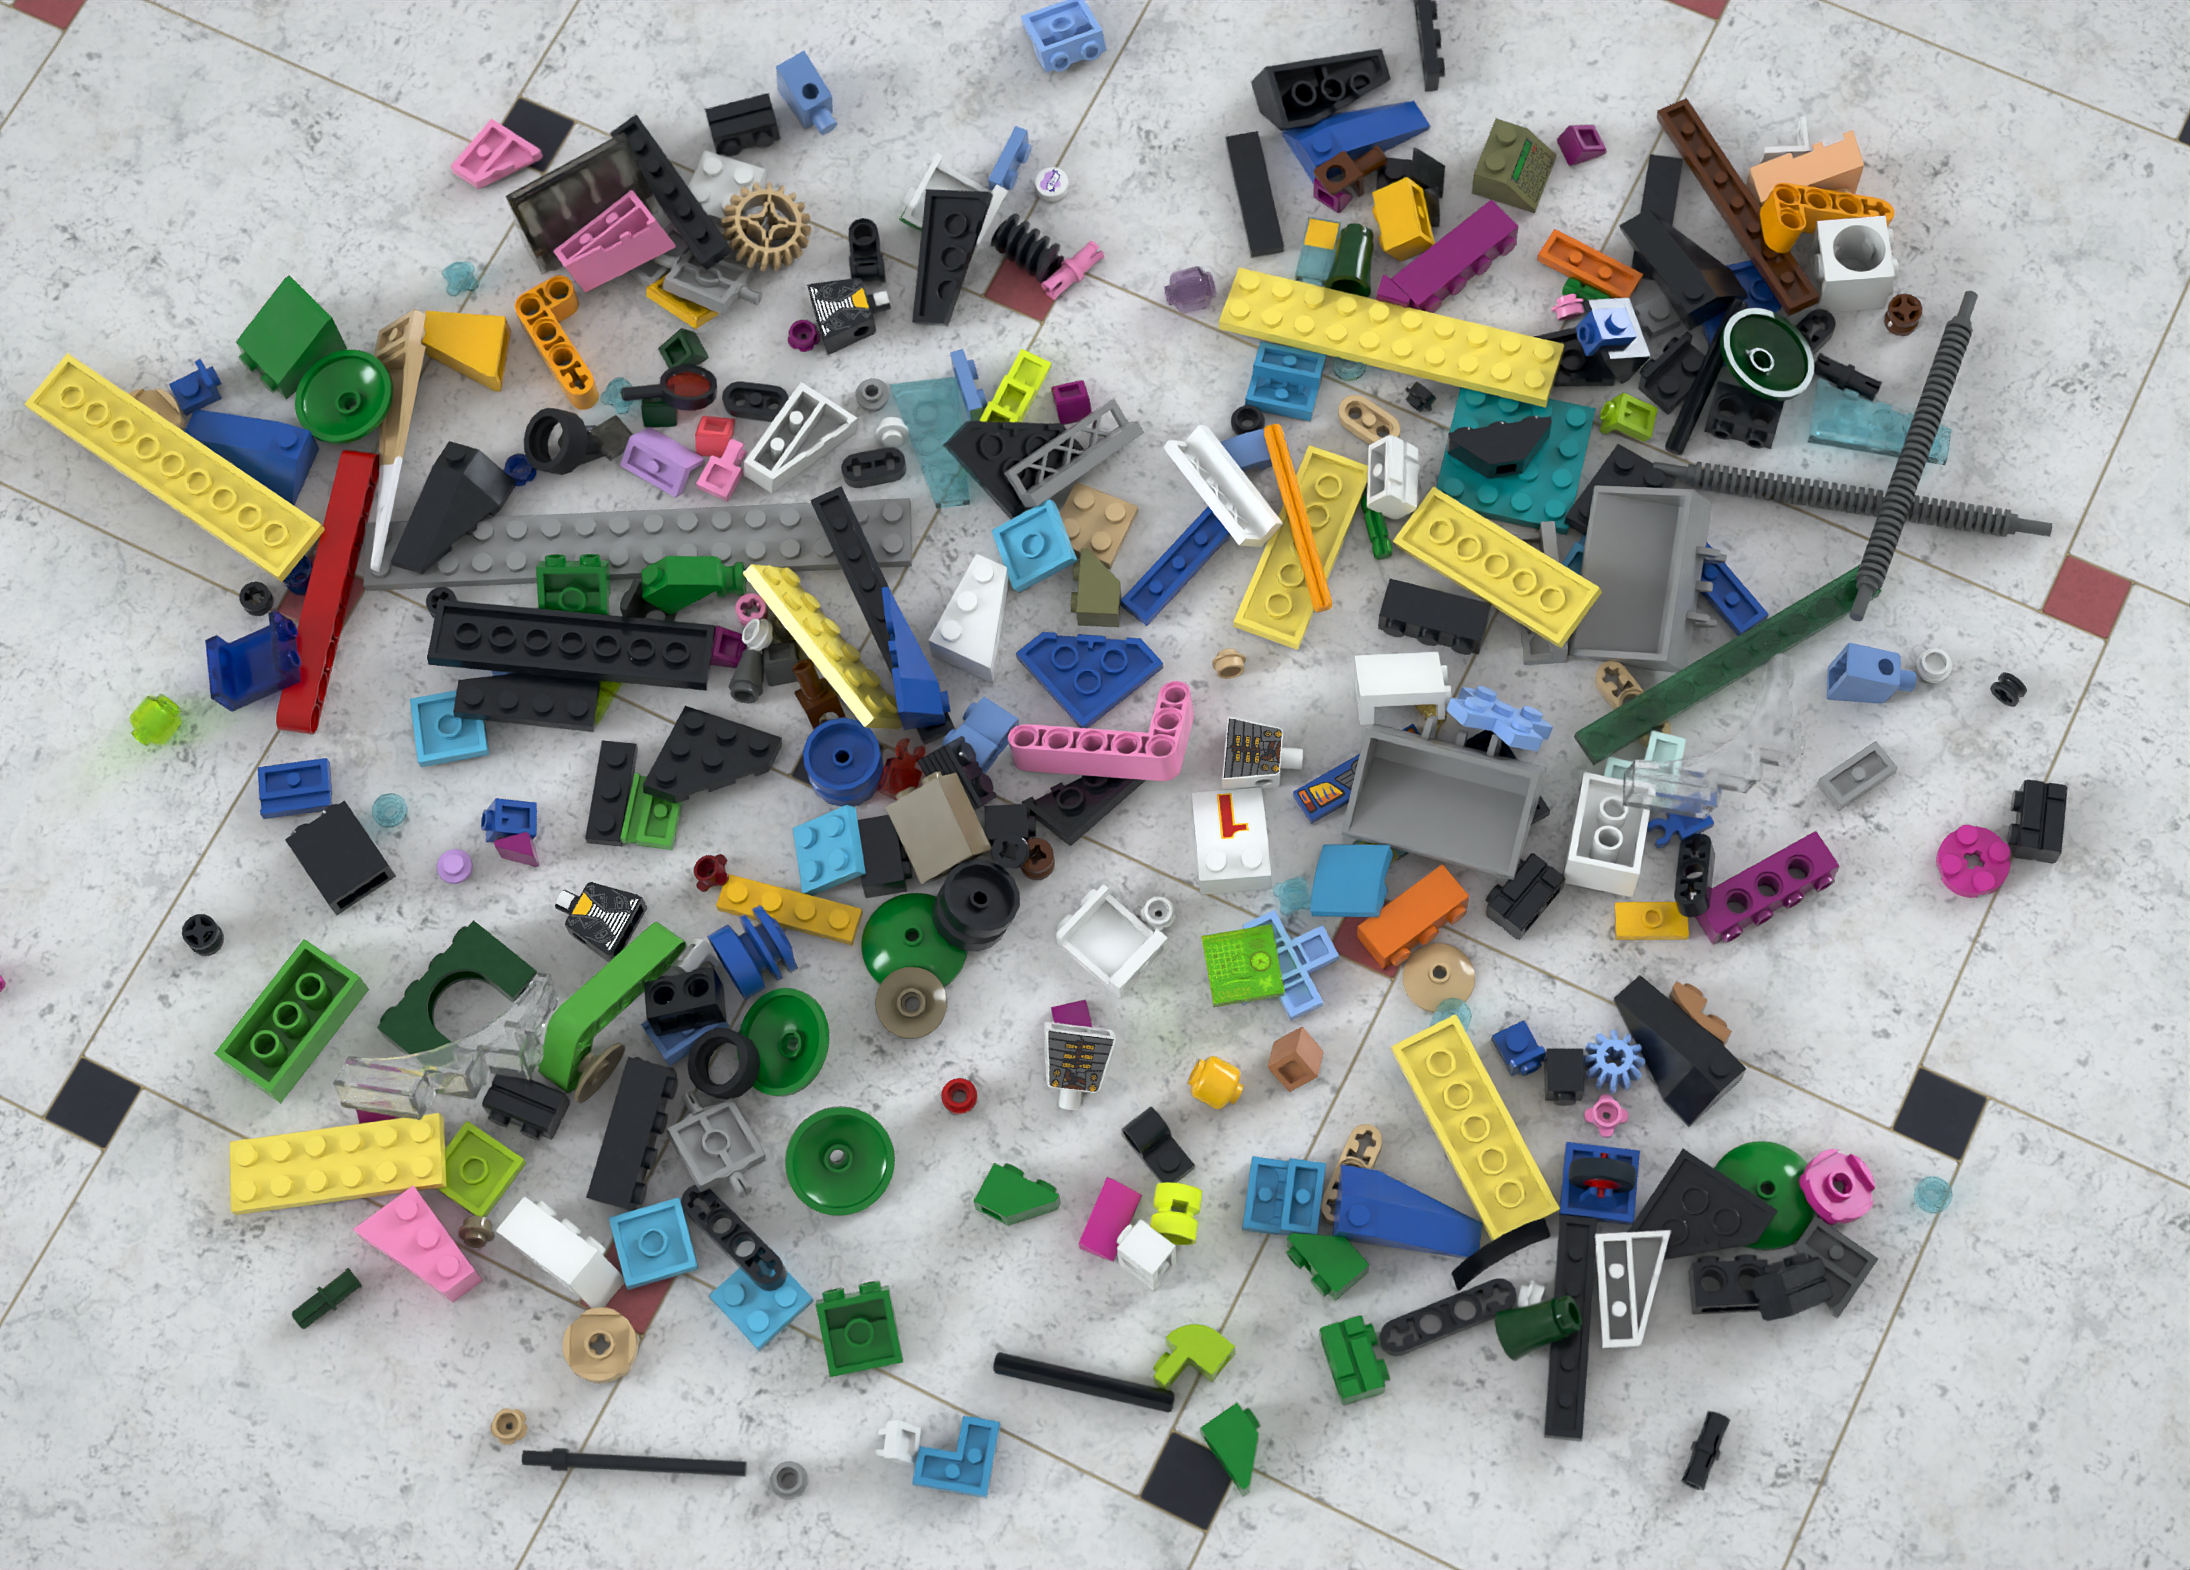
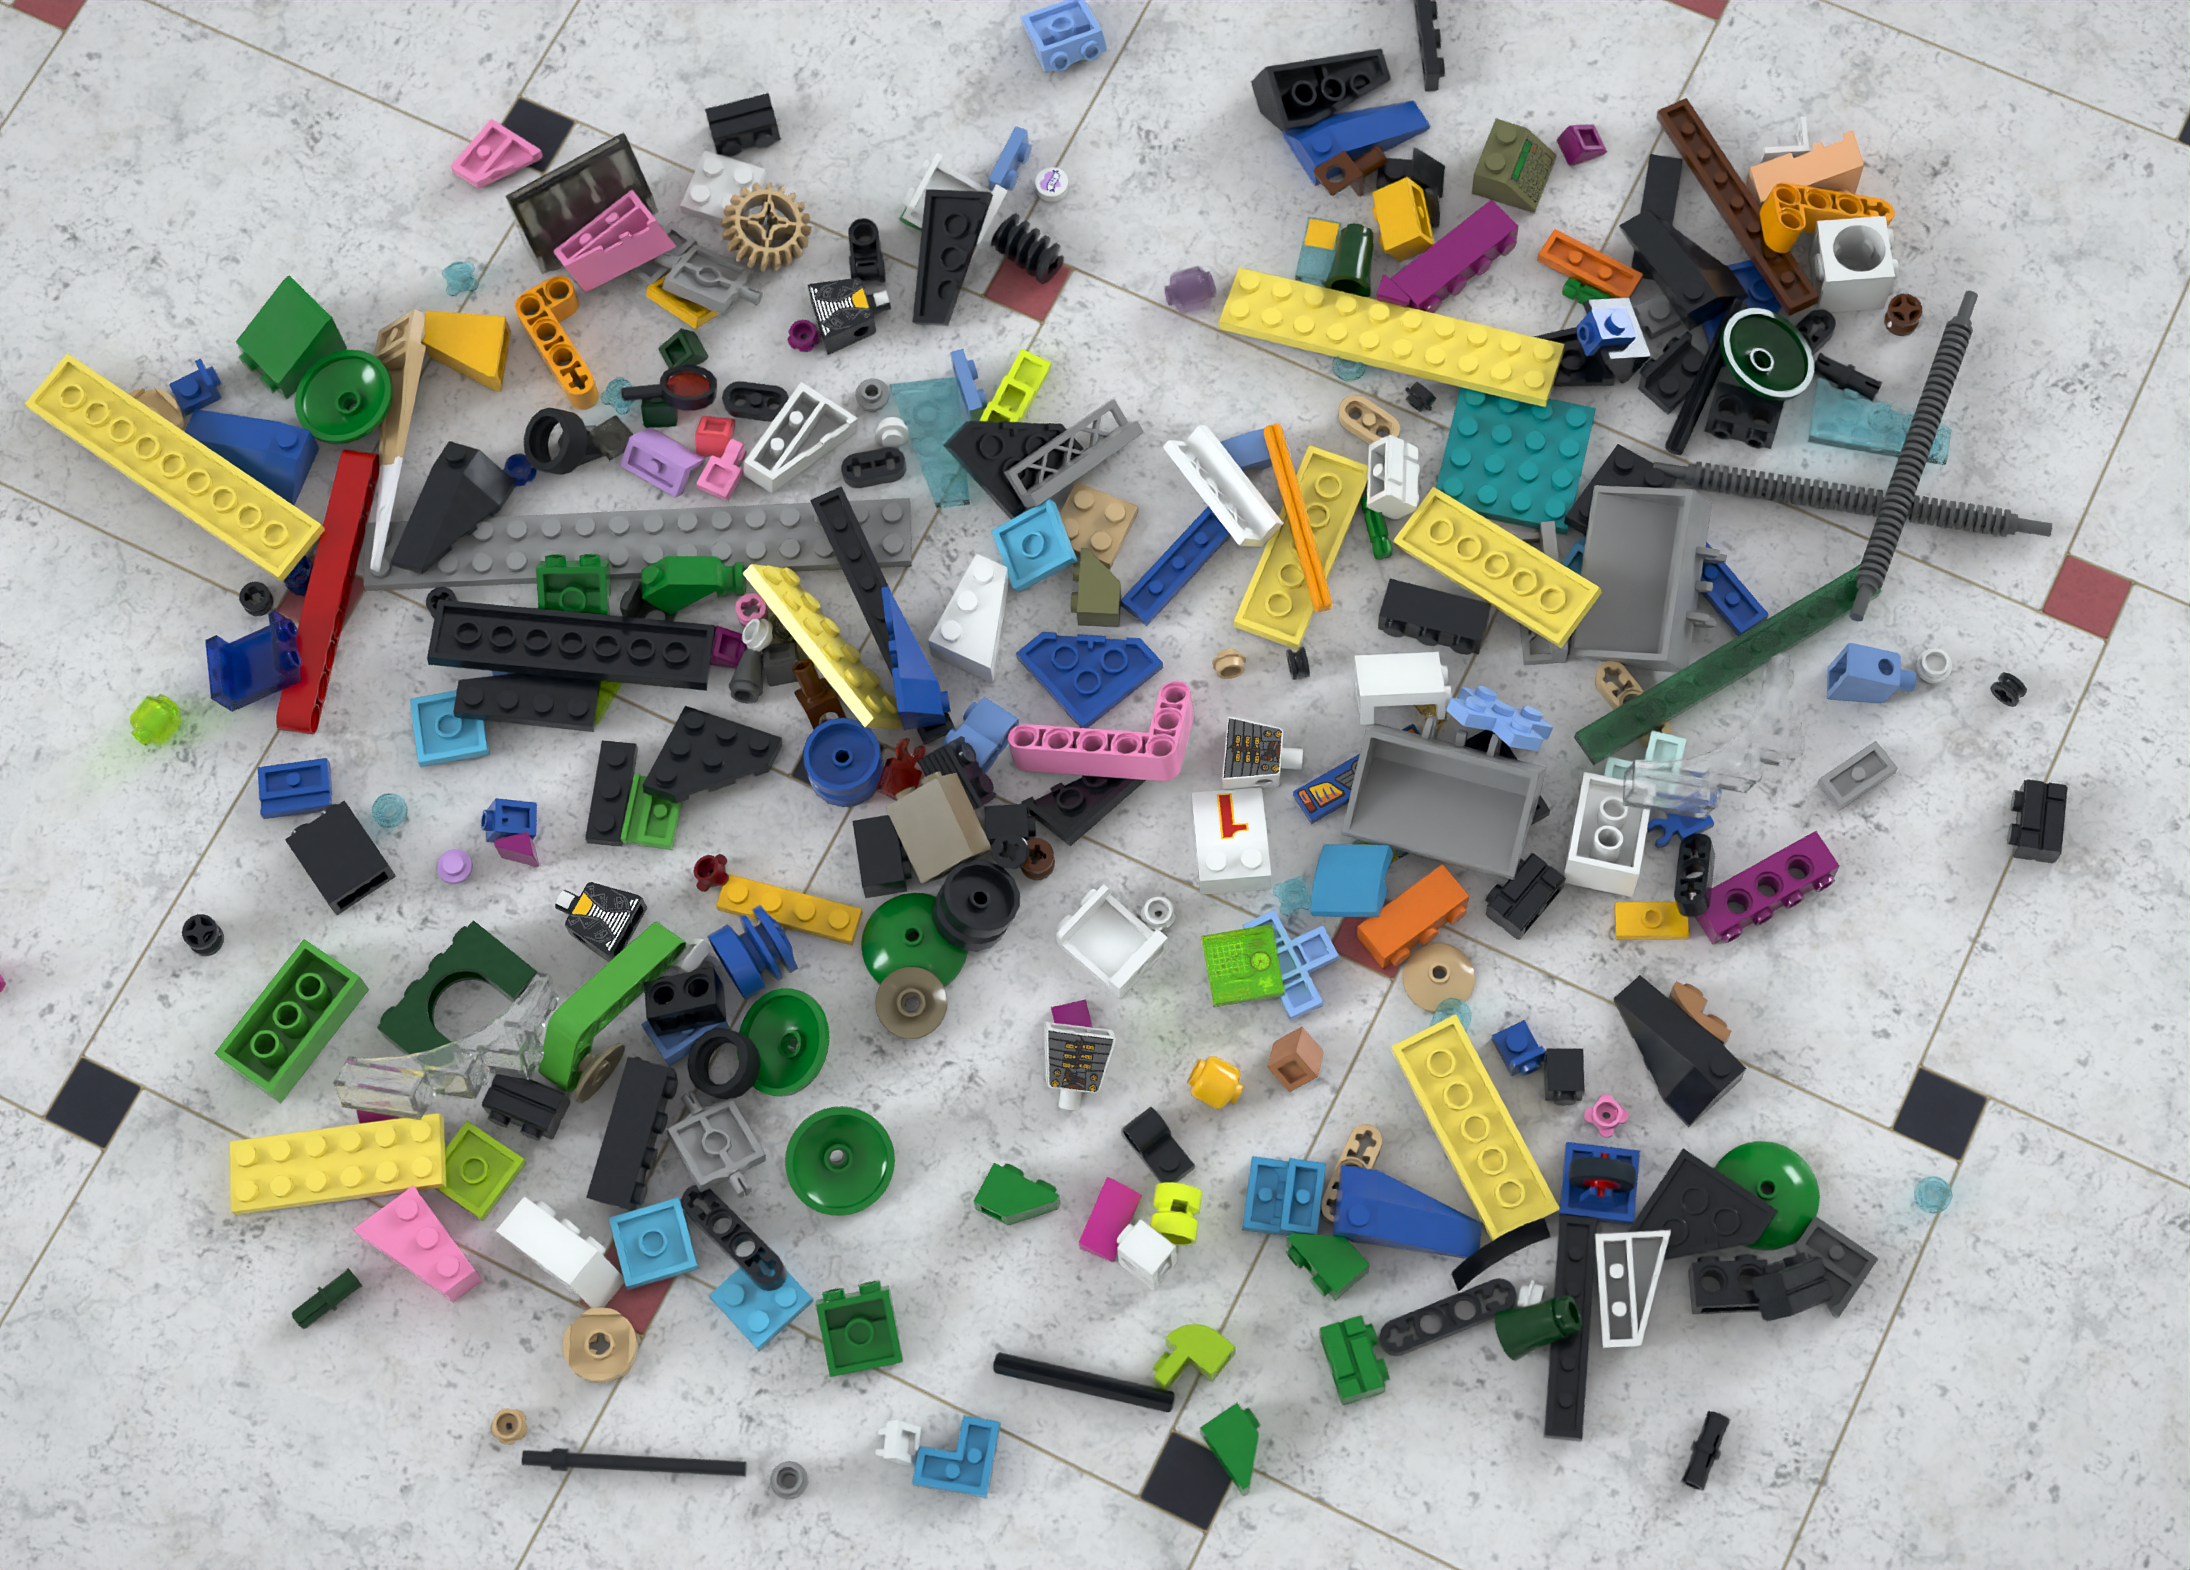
(476, 1231): dark tan plate -> none
(675, 195): black plate -> none
(806, 93): medium blue torso -> none
(829, 850): medium azure plate -> none
(955, 1086): red plate -> none
(1071, 401): magenta slope -> none
(1072, 270): bright pink pin -> none
(1244, 413): black plate -> none
(1254, 194): black tile -> none
(1285, 381): dark azure slope -> none
(1298, 663): none -> black bush
(1336, 202): magenta slope -> none
(1501, 446): black slope -> none
(1568, 307): bright pink plate -> none
(1610, 1073): light blue gear -> none
(1628, 416): lime bracket -> none
(1822, 1195): plate -> none
(1971, 841): dark pink plate -> none

